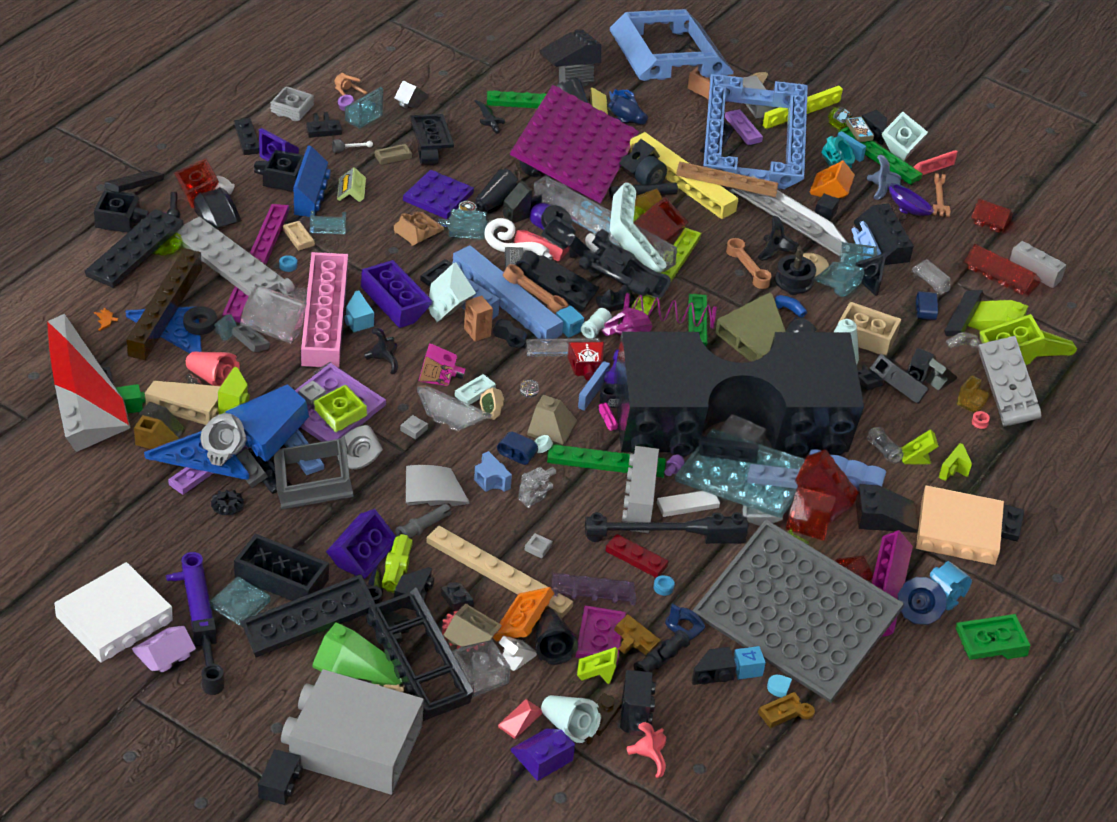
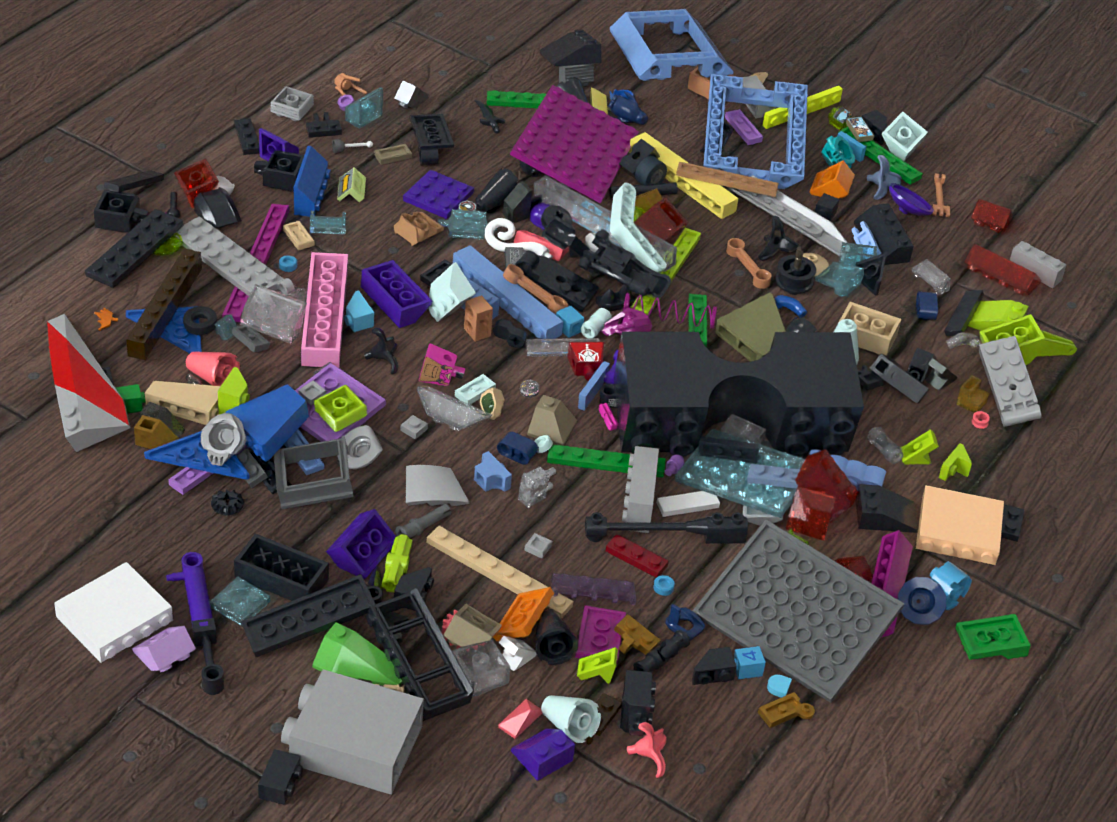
(456, 596): black plate -> none
(936, 163): coral slope -> none

